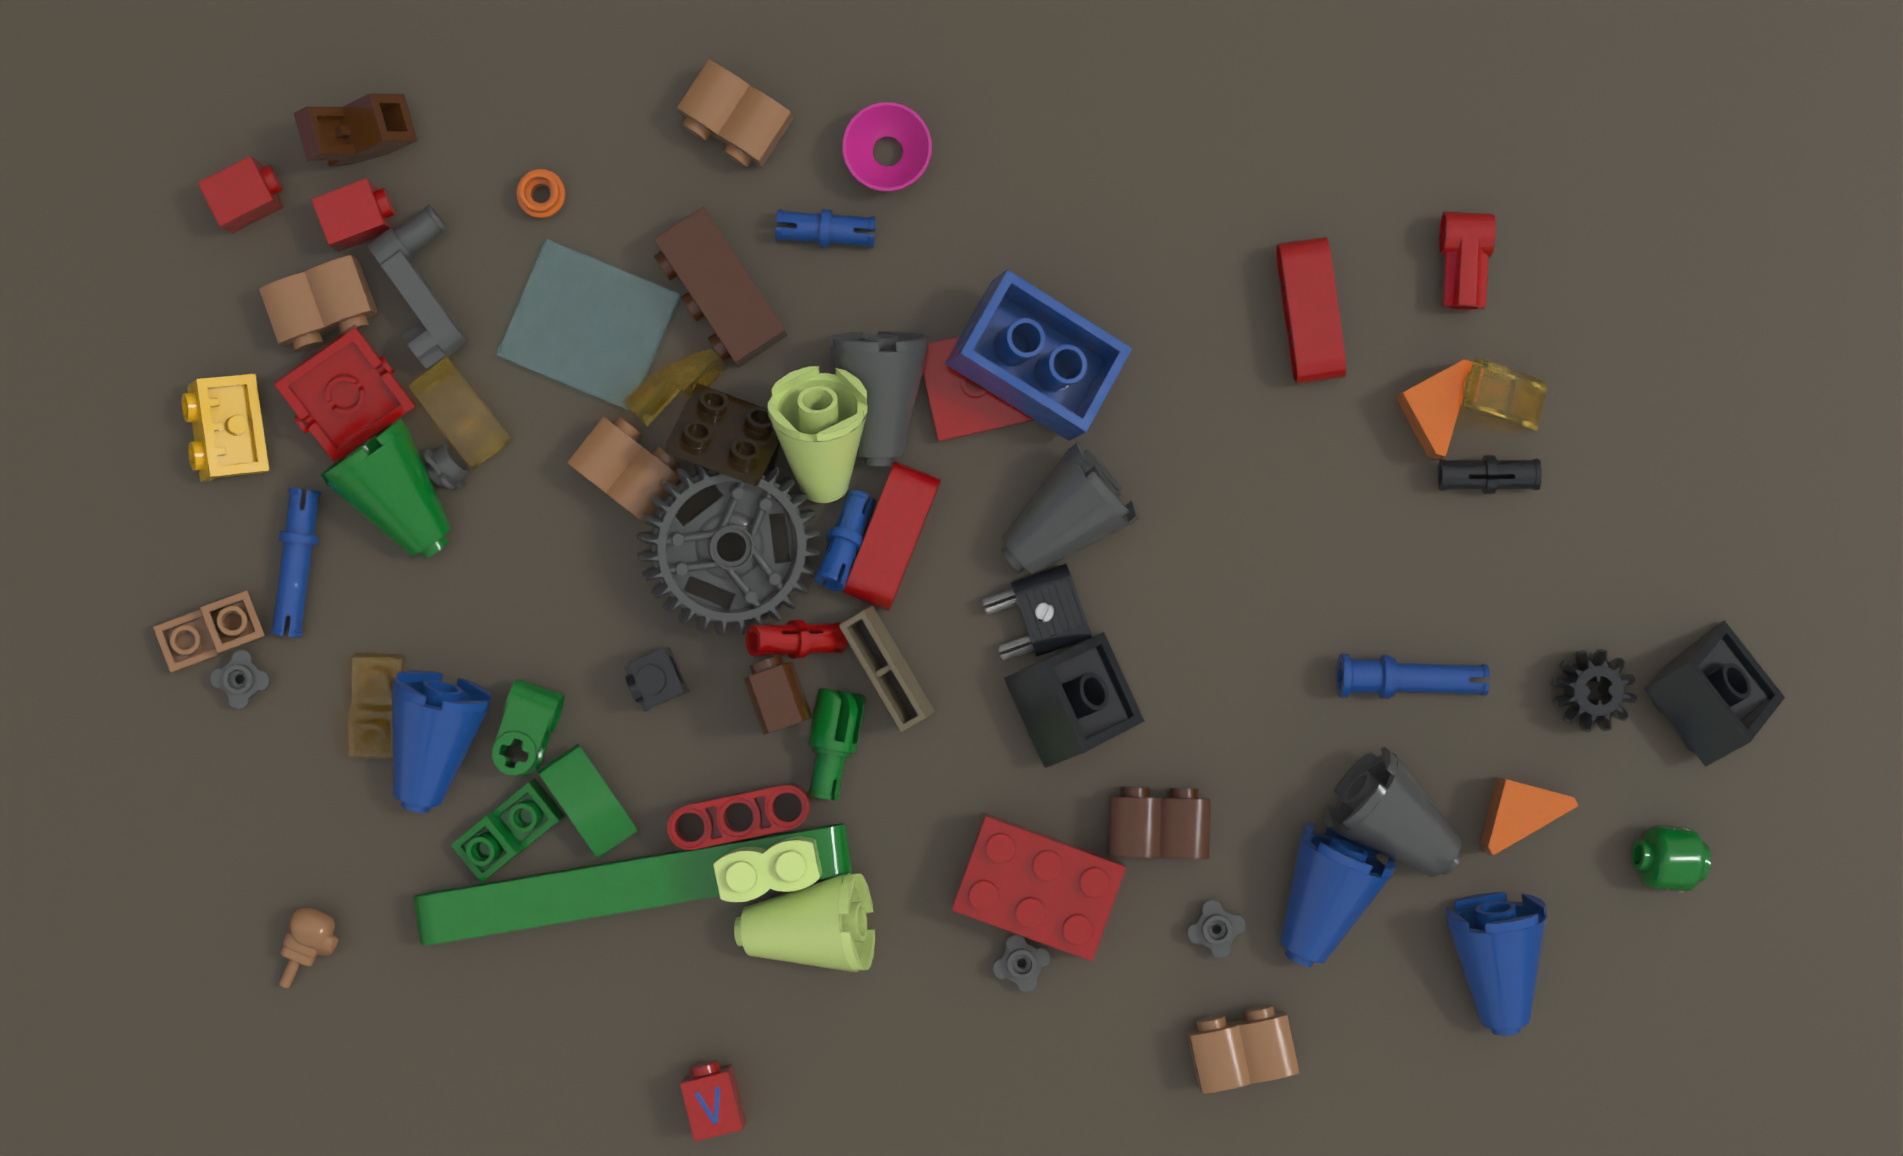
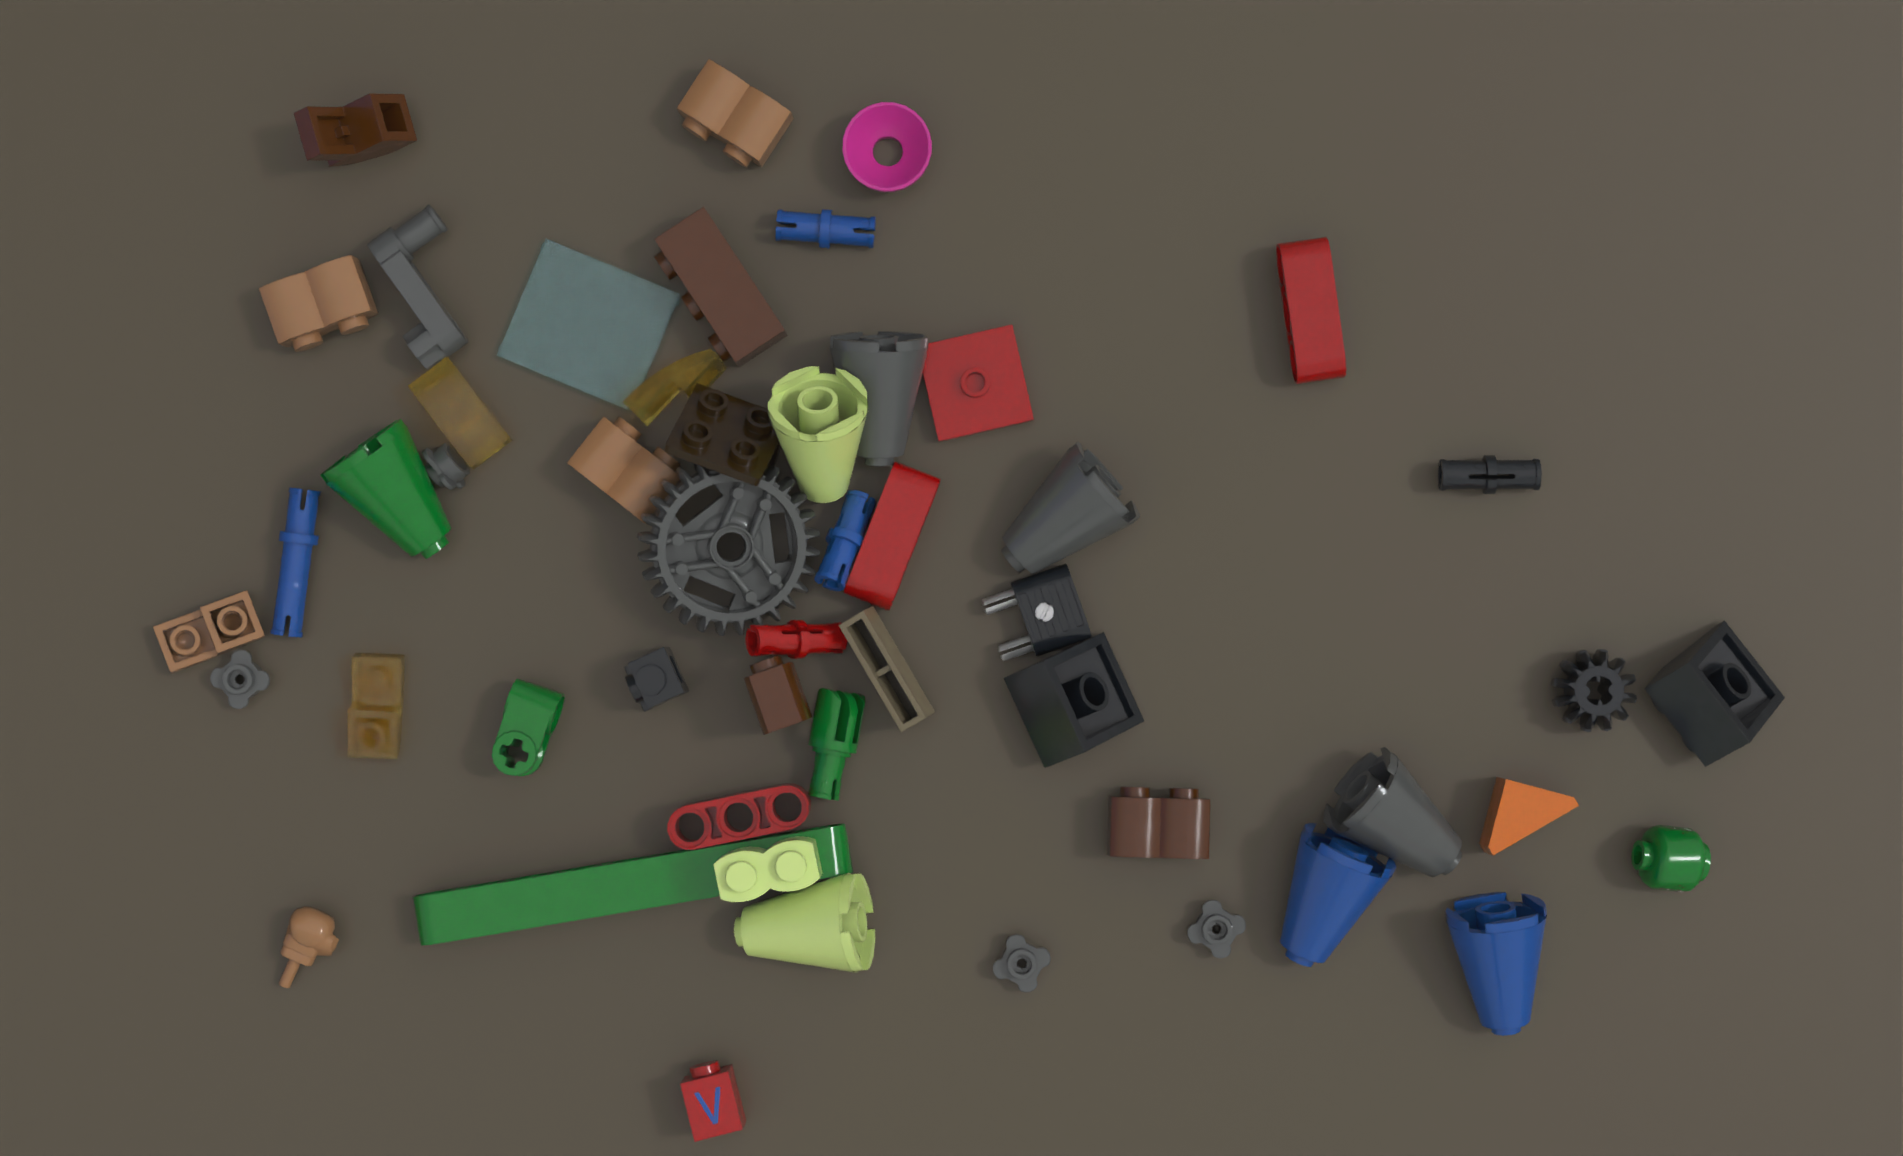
(225, 427): yellow bracket -> none
(242, 194): red brick -> none
(344, 393): red plate -> none
(354, 214): red brick -> none
(431, 734): blue cone -> none
(507, 830): green slope -> none
(533, 180): orange plate -> none
(587, 801): green slope -> none
(1038, 355): blue brick -> none
(1038, 887): red brick -> none
(1242, 1050): medium nougat brick -> none
(1388, 677): blue pin -> none
(1434, 407): orange slope -> none
(1466, 244): red piece -> none
(1504, 394): clear yellow slope -> none

